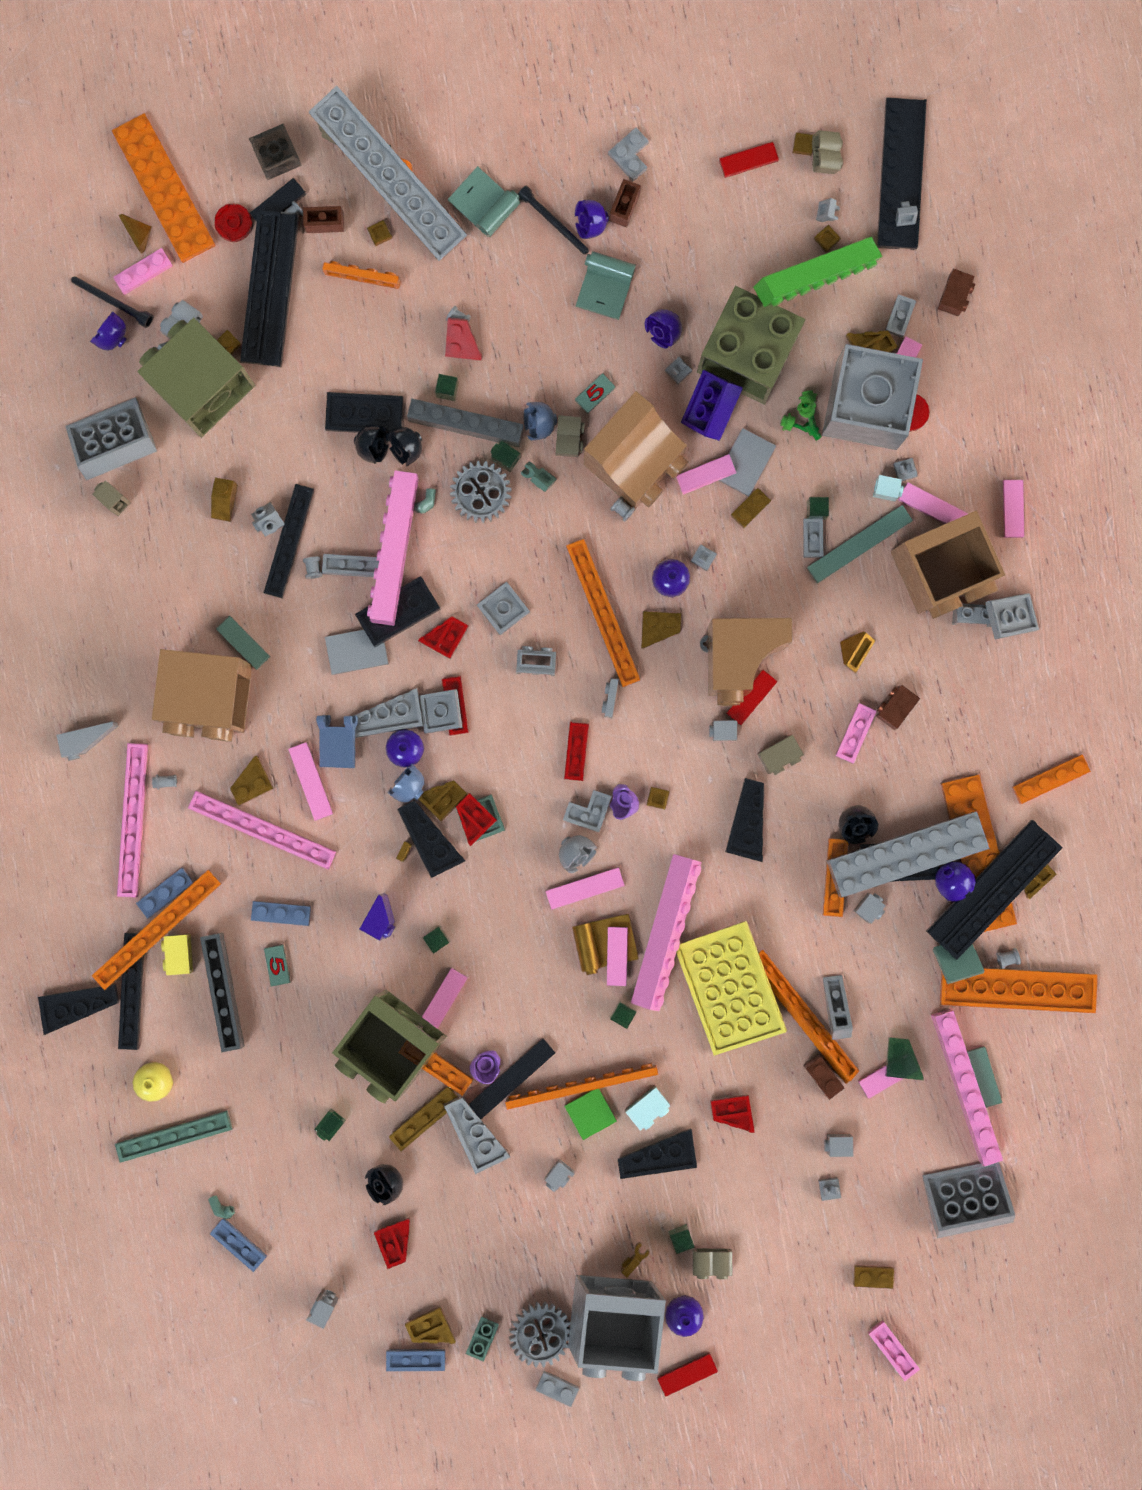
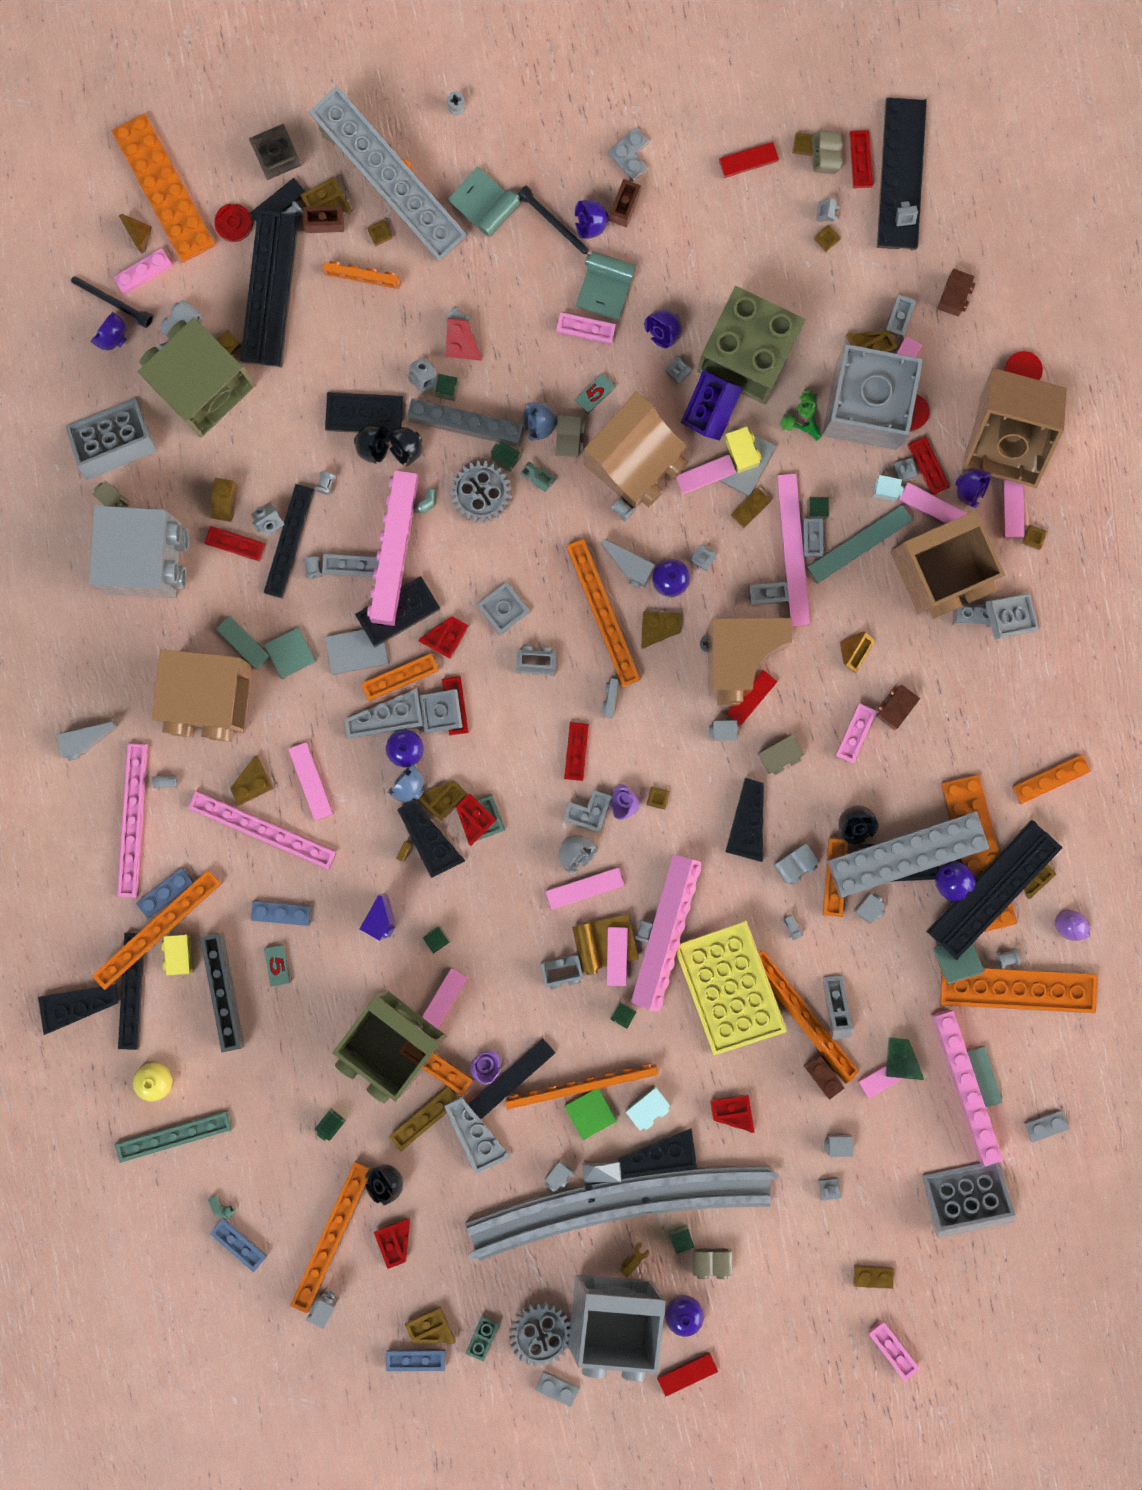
(137, 552): none -> light grey piece
(234, 543): none -> red tile
(290, 653): none -> sand green tile
(325, 483): none -> light grey bush
(326, 194): none -> pearl gold wing
(330, 1237): none -> orange plate
(337, 743): sand blue flag -> none
(400, 677): none -> orange plate
(422, 375): none -> light grey brick
(456, 97): none -> light grey bush
(559, 963): none -> light grey window
(585, 328): none -> bright pink plate
(601, 1172): none -> light grey slope
(616, 1201): none -> piece
(632, 566): none -> light grey slope
(644, 931): none -> light grey bush
(742, 449): none -> light yellow brick
(768, 593): none -> light grey plate
(792, 927): none -> light grey pin
(793, 549): none -> bright pink tile
(796, 863): none -> light grey brick
(817, 272): bright green brick -> none
(860, 159): none -> red tile
(928, 466): none -> red tile
(972, 486): none -> dark purple cylinder
(1016, 427): none -> medium nougat brick
(1025, 364): none -> red tile
(1034, 537): none -> pearl gold tile
(1046, 1126): none -> light grey plate
(1072, 925): none -> medium lavender hair

